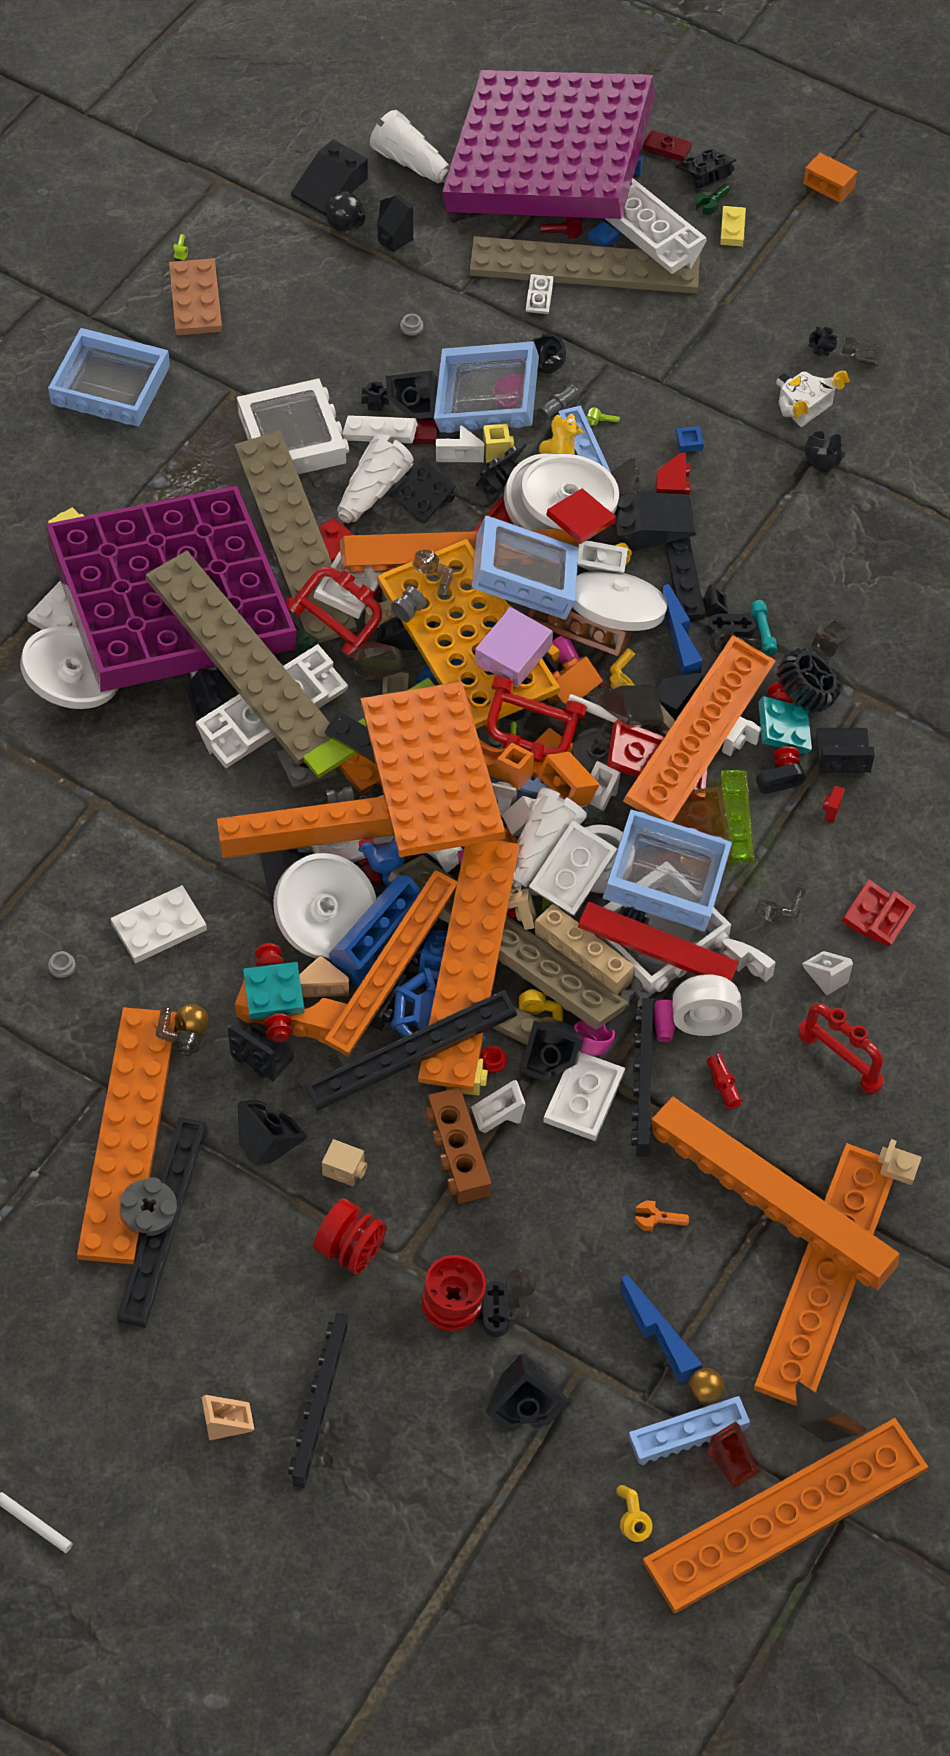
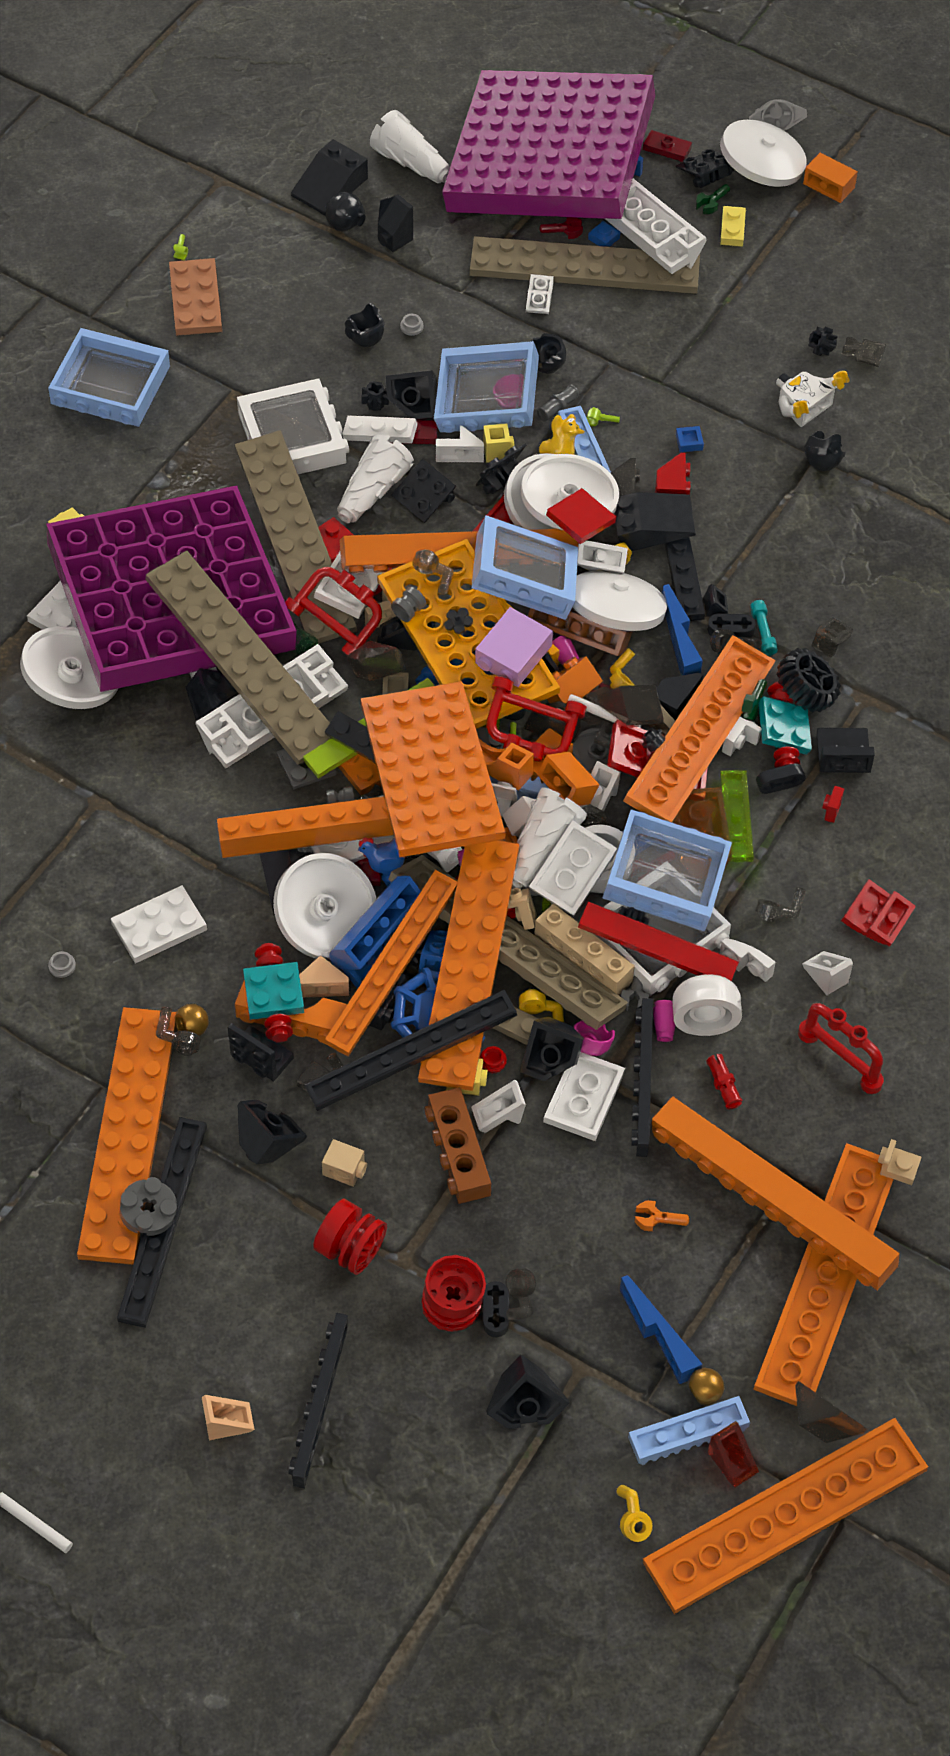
(365, 326): none -> black cap
(458, 621): none -> black plant
(653, 739): none -> black plate
(750, 702): none -> dark green bar
(763, 153): none -> white dish
(780, 114): none -> light grey hat

